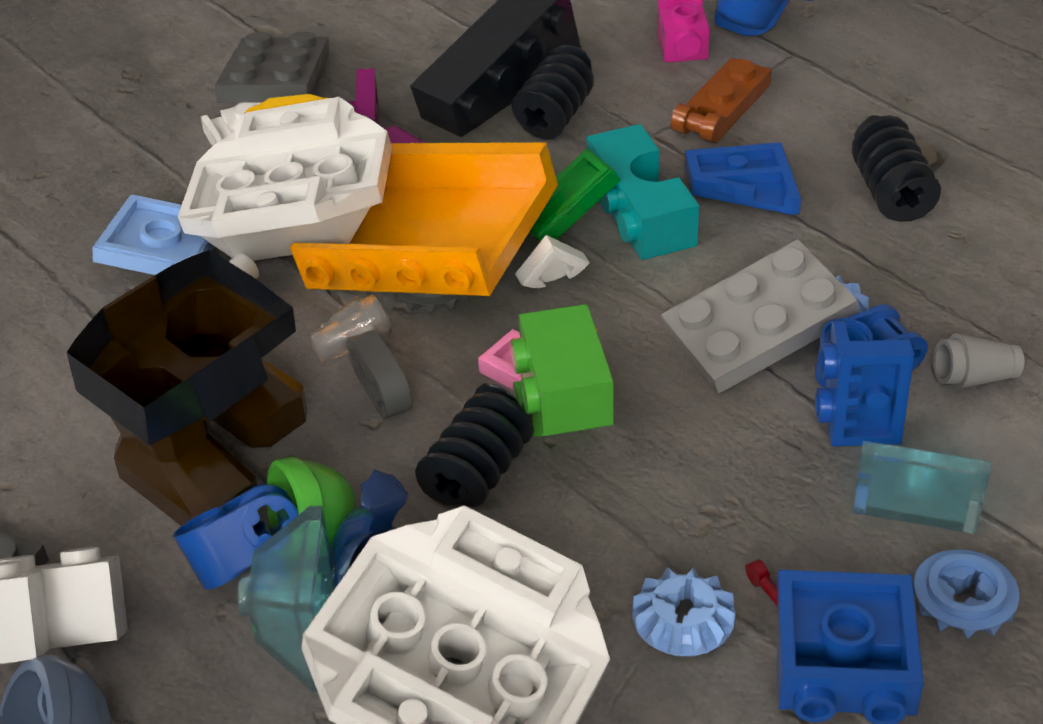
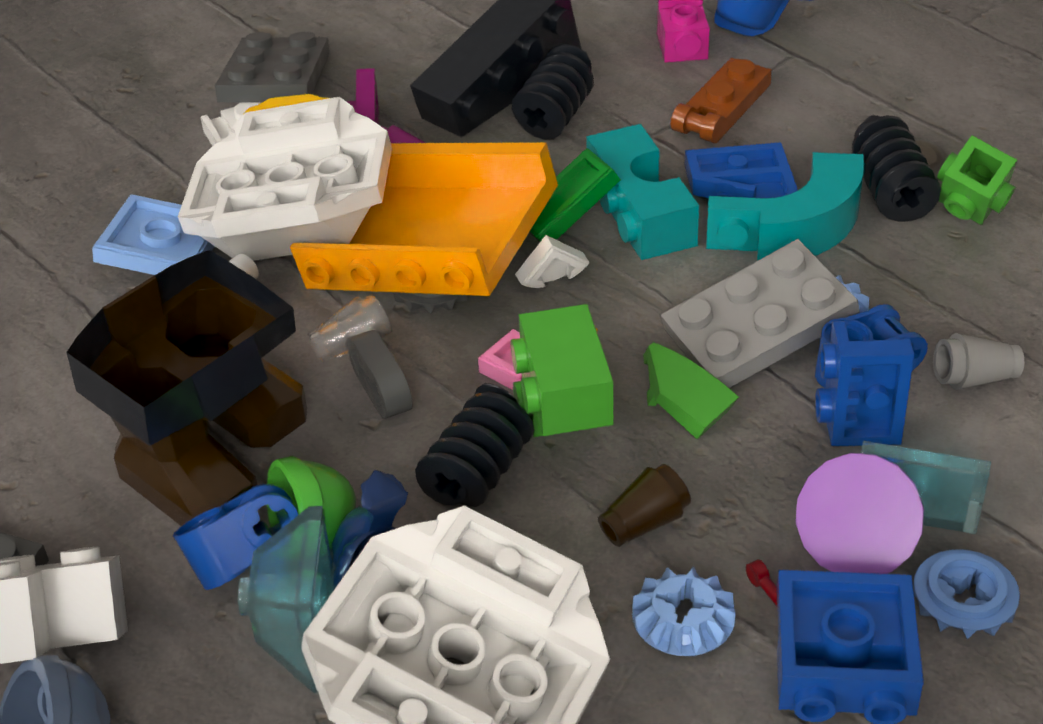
(645, 505): none -> dark brown cone
(686, 390): none -> bright green slope
(816, 214): none -> teal arch
(860, 514): none -> medium lavender tile
(976, 181): none -> bright green brick

